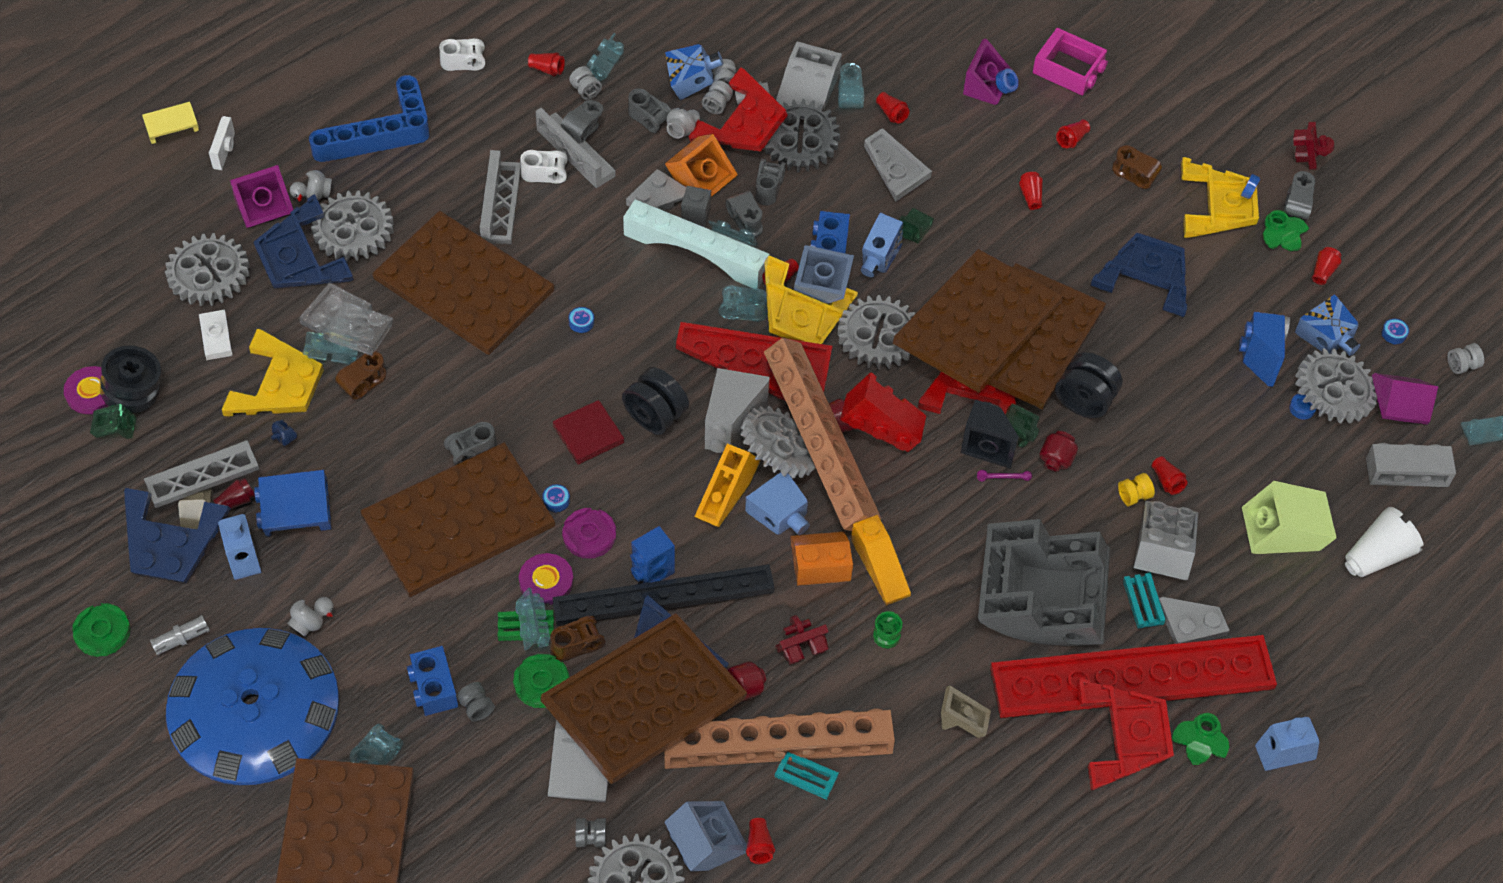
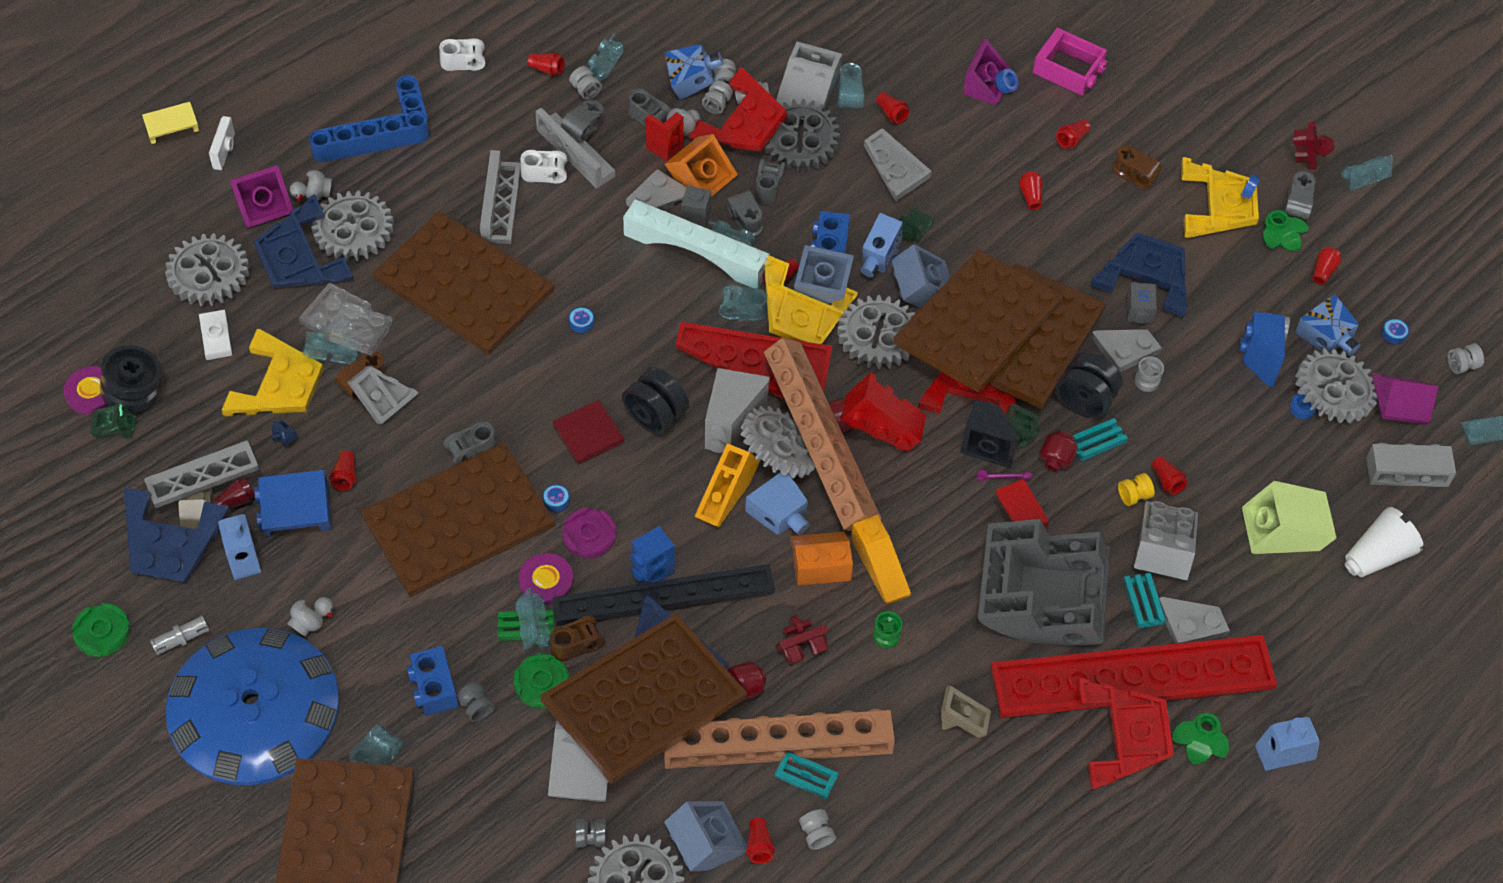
(343, 473): none -> red cone
(380, 393): none -> light grey wing
(665, 138): none -> red panel
(816, 826): none -> light grey wheel
(919, 275): none -> sand blue slope
(1021, 503): none -> red panel
(1100, 434): none -> teal tile
(1126, 347): none -> light grey wing
(1141, 303): none -> dark grey brick
(1149, 374): none -> light grey wheel
(1368, 172): none -> clear light blue hinge

